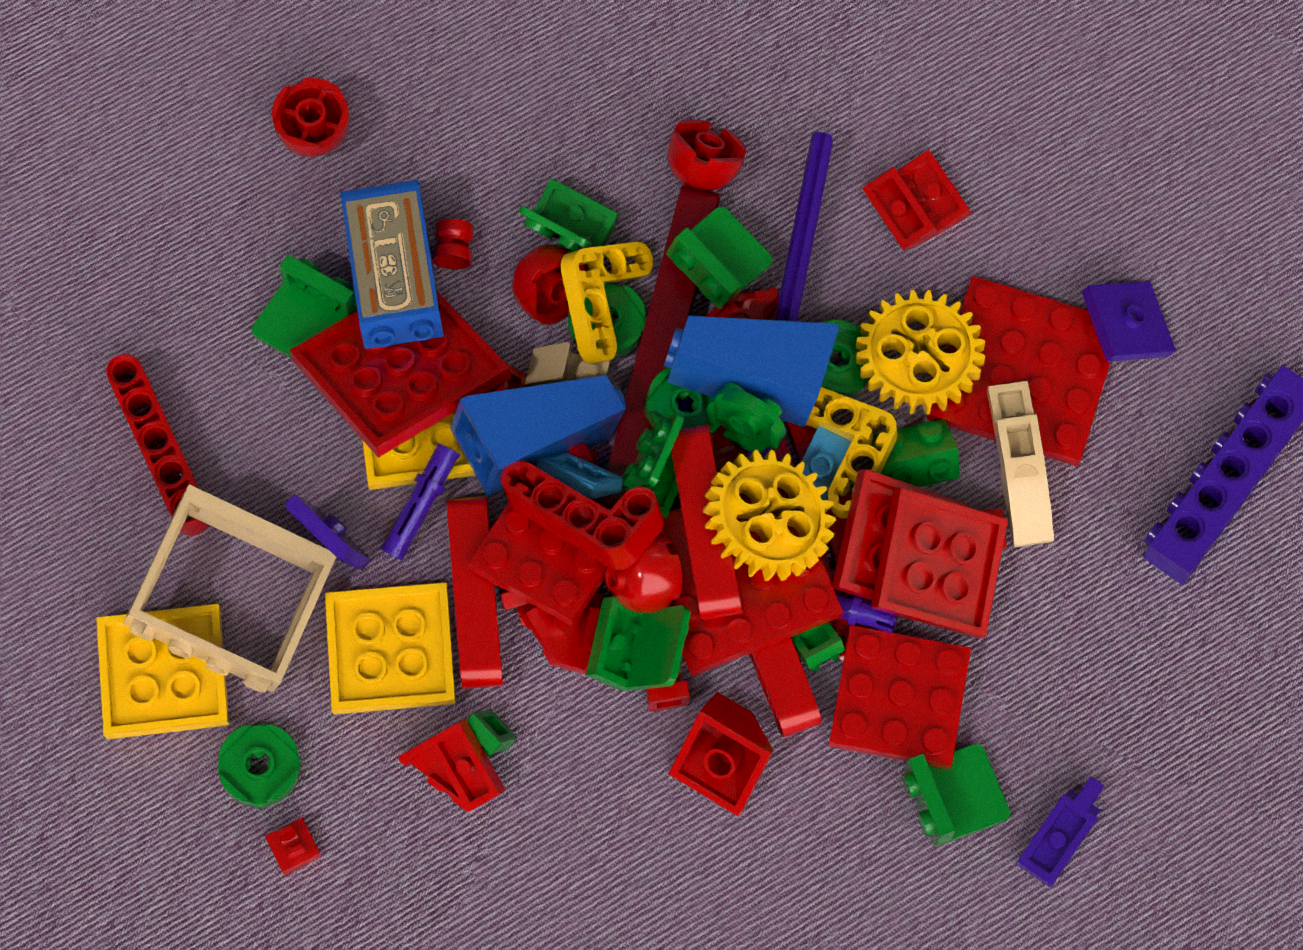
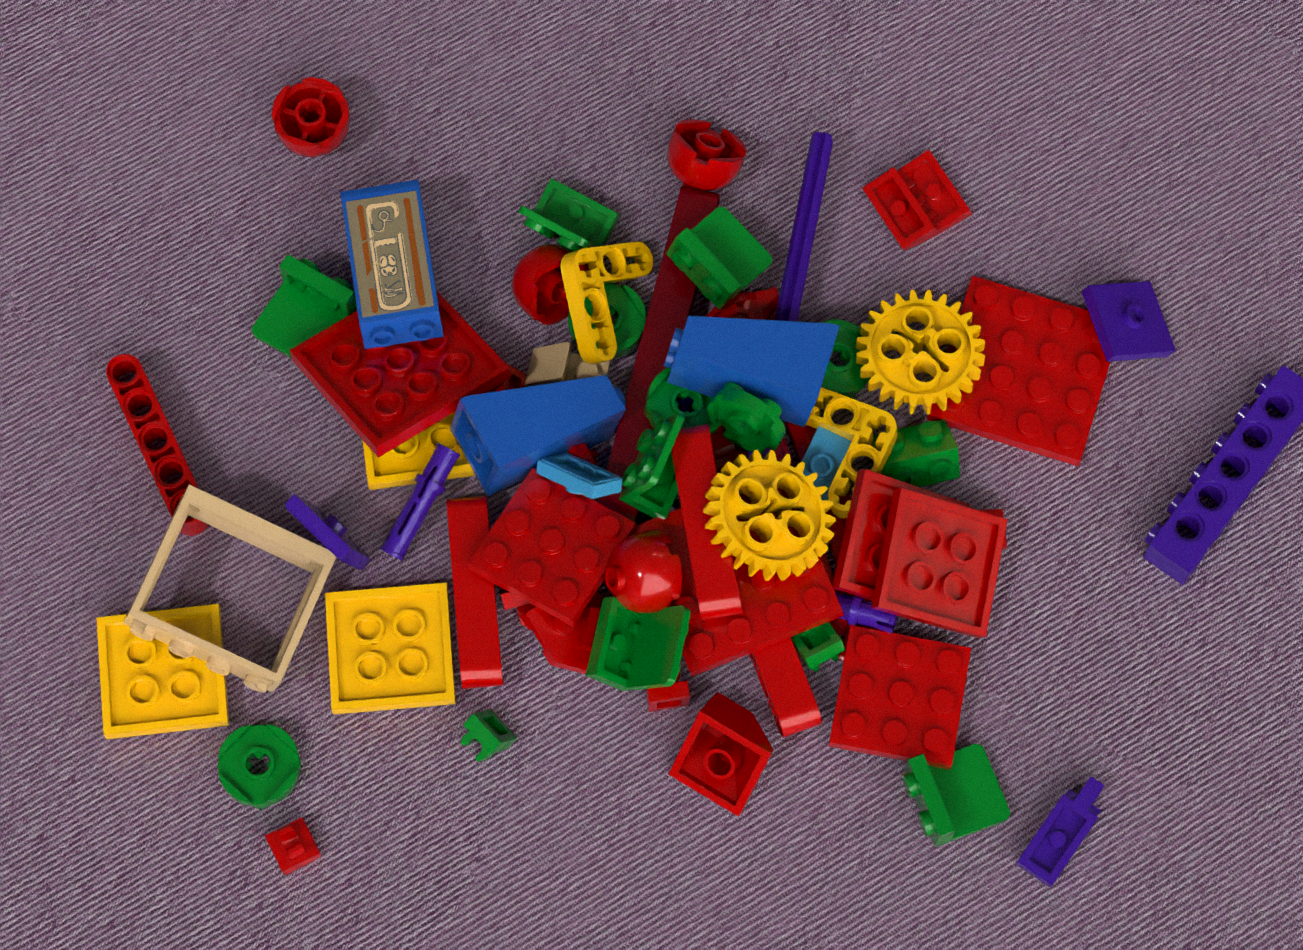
(453, 244): red wheel -> none
(456, 766): red wing -> none
(575, 509): red beam -> none
(1021, 464): tan slope -> none

